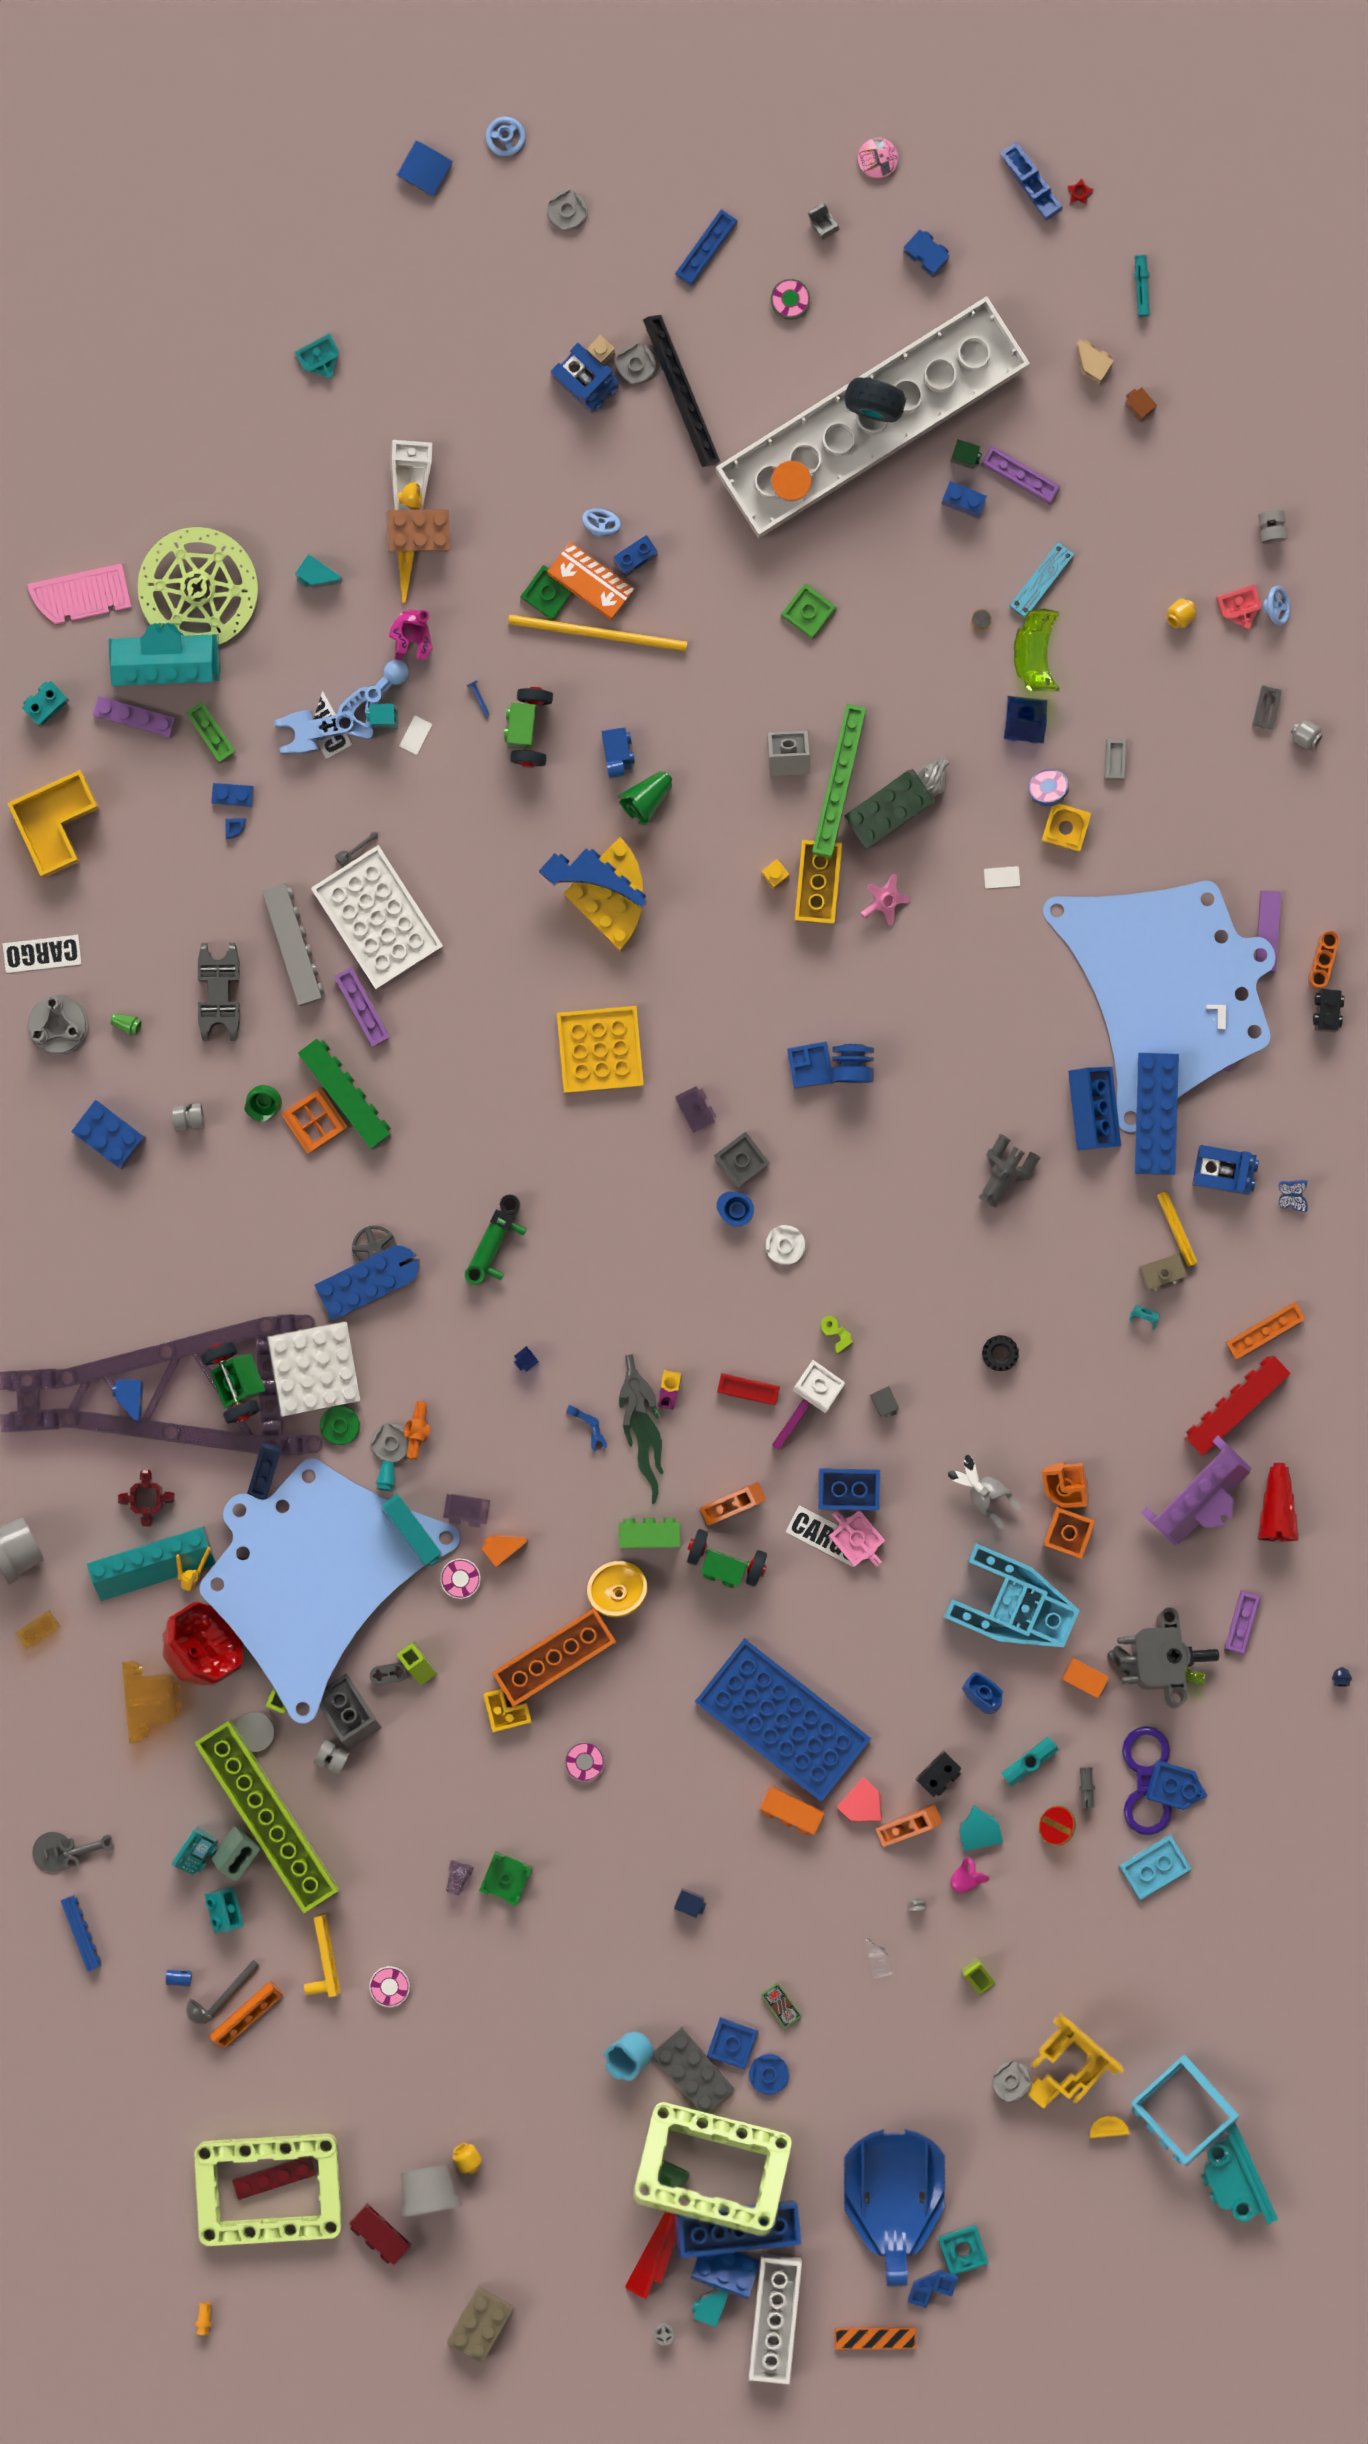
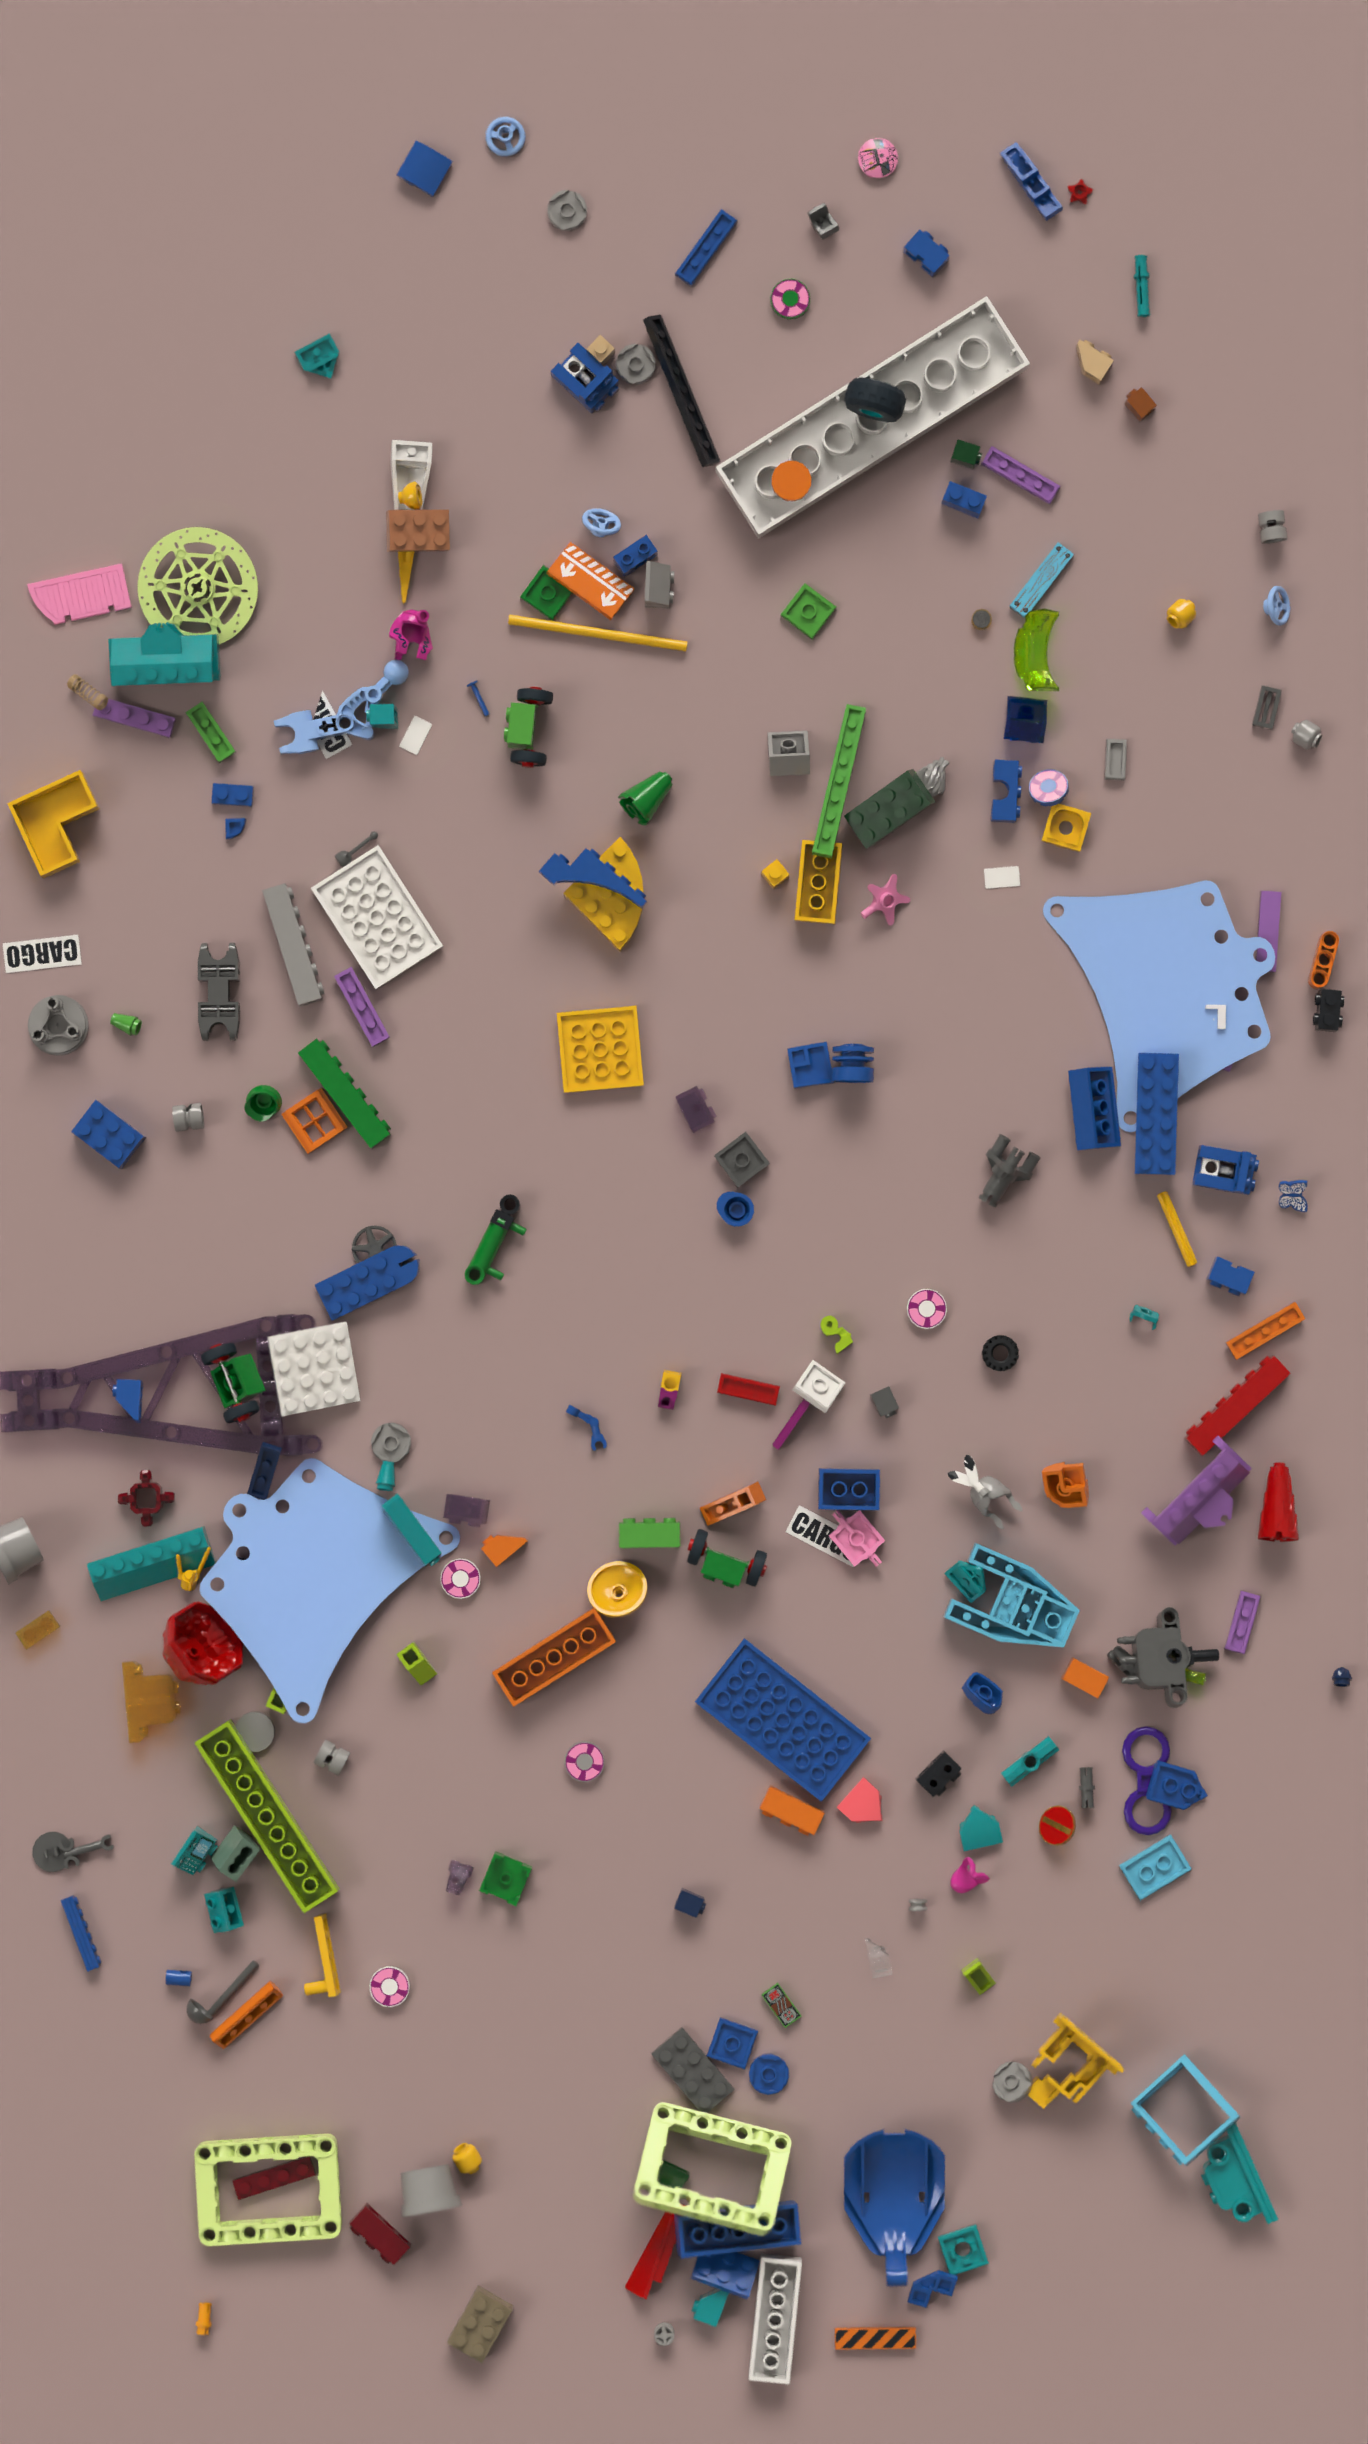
(47, 706): teal brick -> none
(99, 698): none -> tan piece
(316, 574): teal slope -> none
(339, 1425): green tile -> none
(348, 1712): dark grey slope -> none
(390, 1678): dark grey beam -> none
(416, 1430): orange axle -> none
(503, 1717): yellow brick -> none
(525, 1359): clear blue plate -> none
(617, 751): blue hinge -> none
(628, 2056): medium azure cylinder -> none
(641, 1423): piece -> none
(658, 585): none -> light grey slope
(785, 1245): white tile -> none
(909, 1825): orange slope -> none
(926, 1308): none -> tile
(968, 1579): none -> teal slope
(1007, 773): none -> blue arch
(1068, 1532): orange brick -> none
(1108, 2126): yellow plate -> none
(1163, 1272): dark tan brick -> none
(1224, 1275): none -> blue brick
(1240, 605): coral slope -> none

